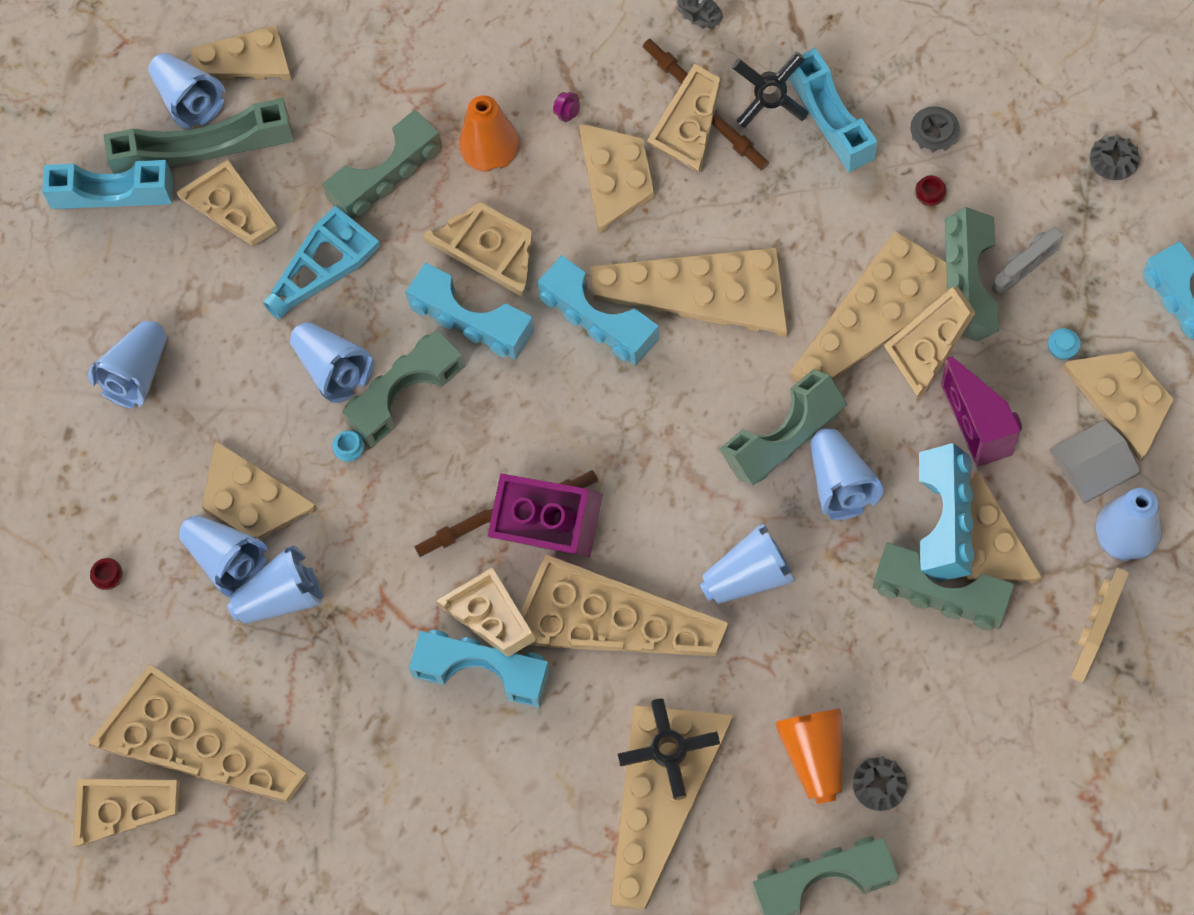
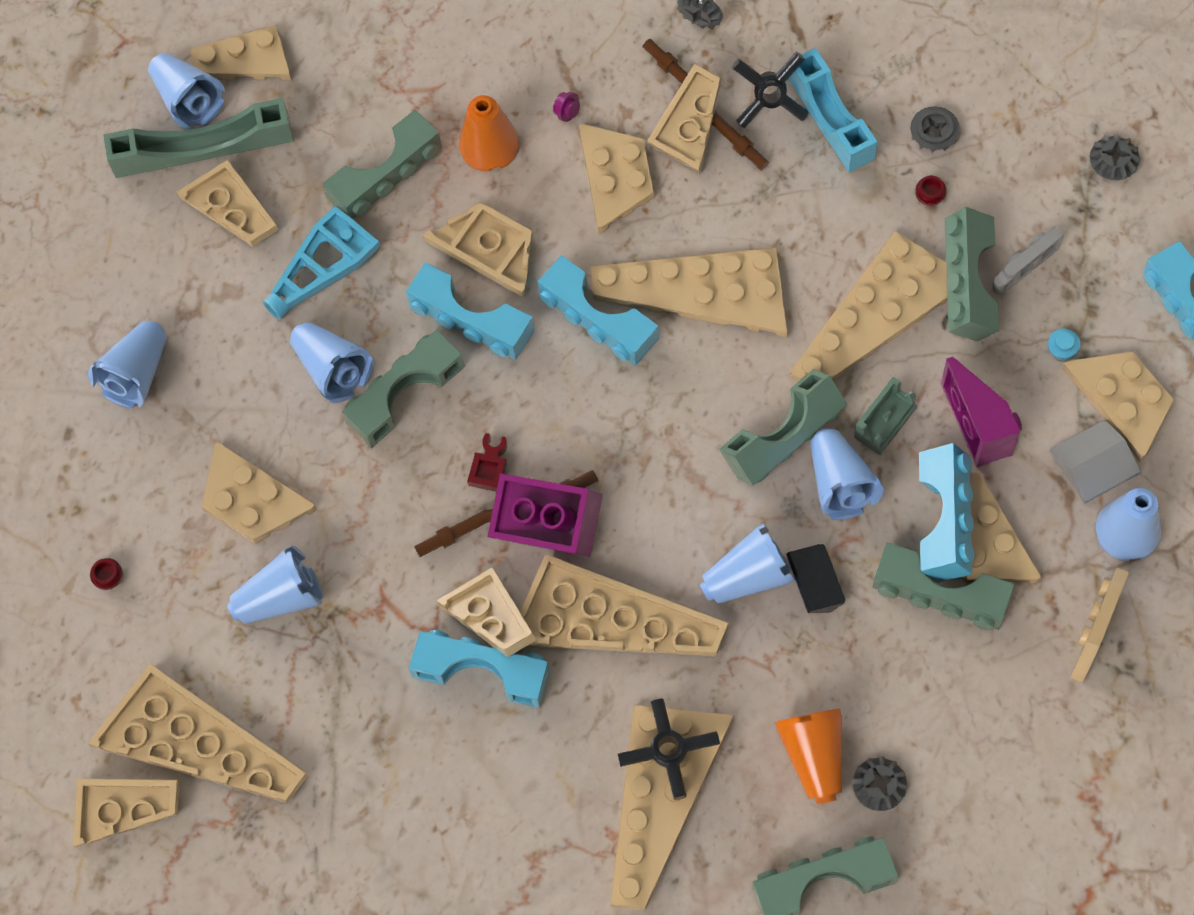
(73, 187): medium azure arch -> none
(223, 552): light blue cone -> none
(348, 446): medium azure plate -> none
(488, 466): none -> dark red plate
(816, 579): none -> black slope
(885, 417): none -> sand green hinge
(929, 339): tan wing -> none

